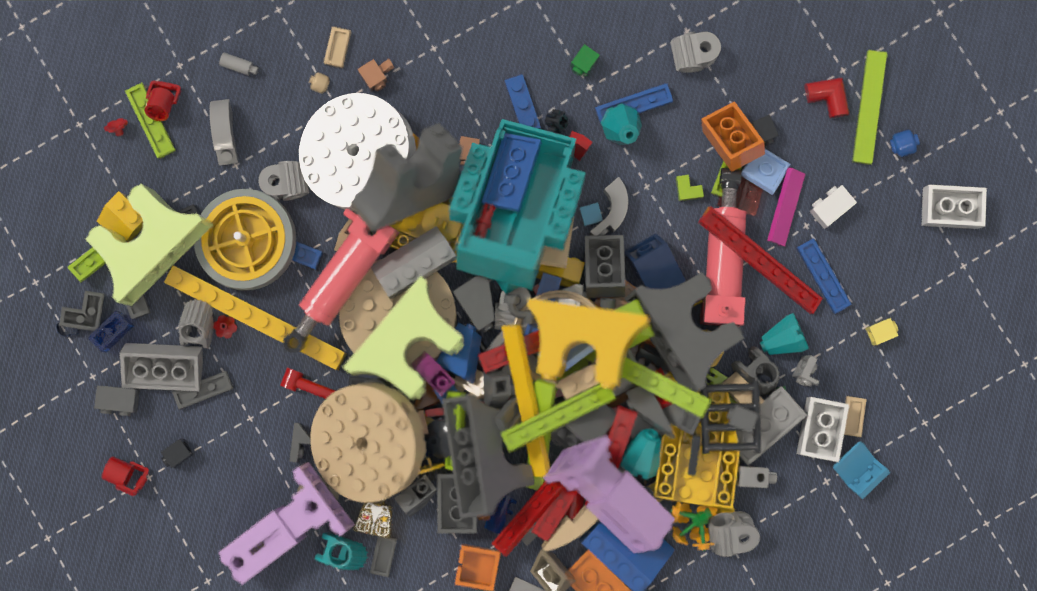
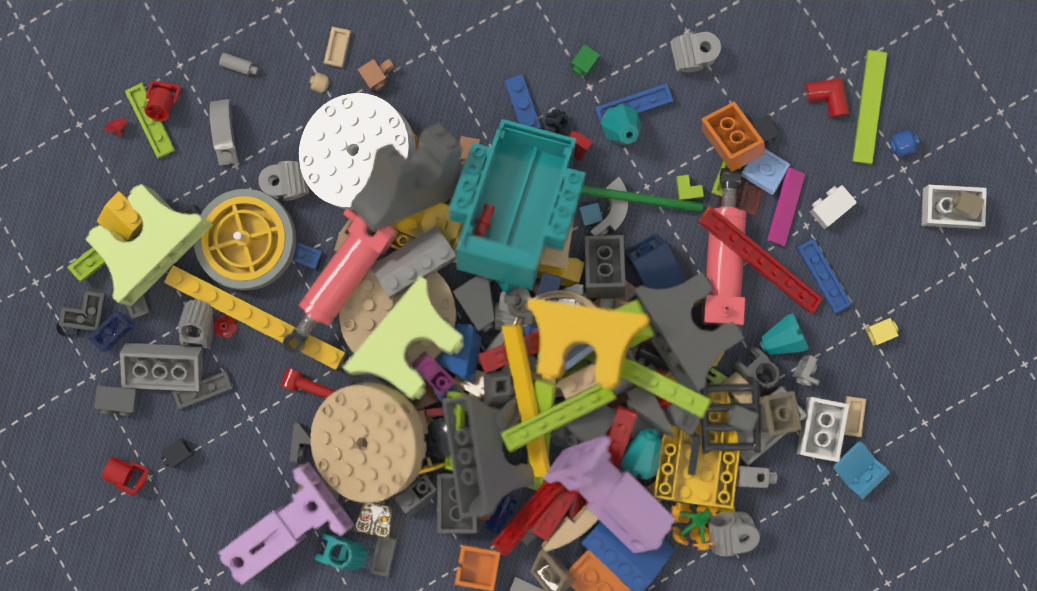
(512, 172): blue plate -> none
(642, 198): none -> green piece
(781, 413): none -> dark tan slope
(967, 204): none -> dark tan brick

